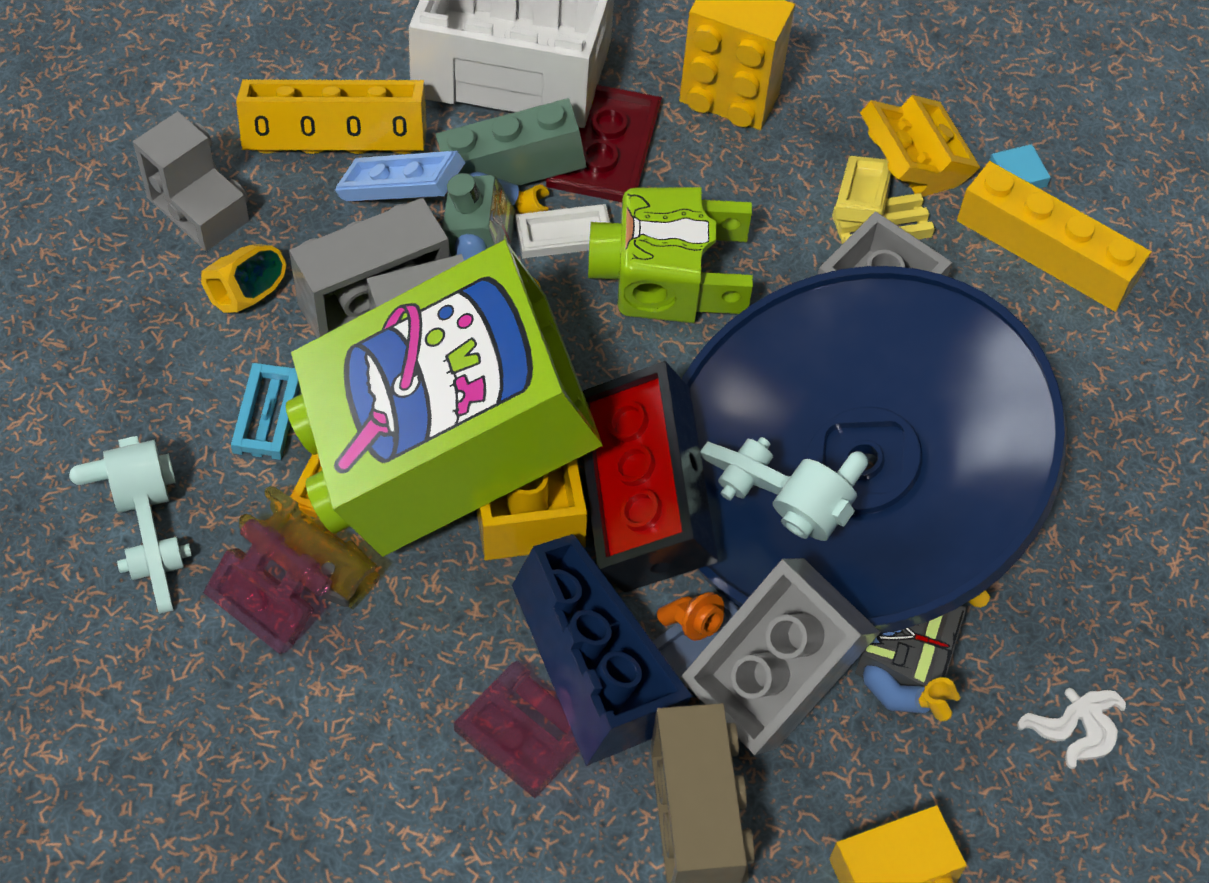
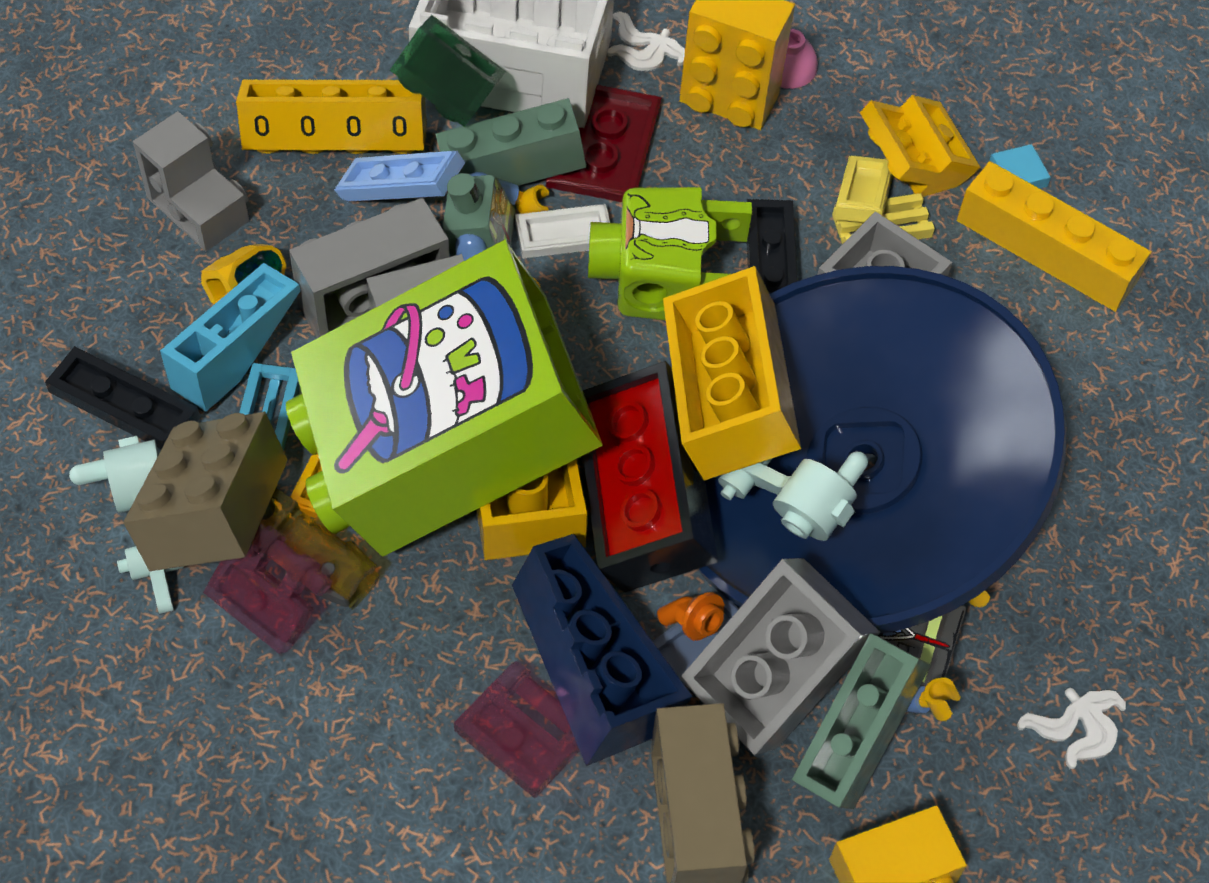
(119, 397): none -> black plate
(206, 492): none -> dark tan brick
(228, 337): none -> medium azure slope
(447, 71): none -> clear green brick
(653, 54): none -> white piece
(730, 374): none -> yellow brick
(772, 242): none -> black plate
(800, 62): none -> bright pink brick
(861, 722): none -> sand green brick

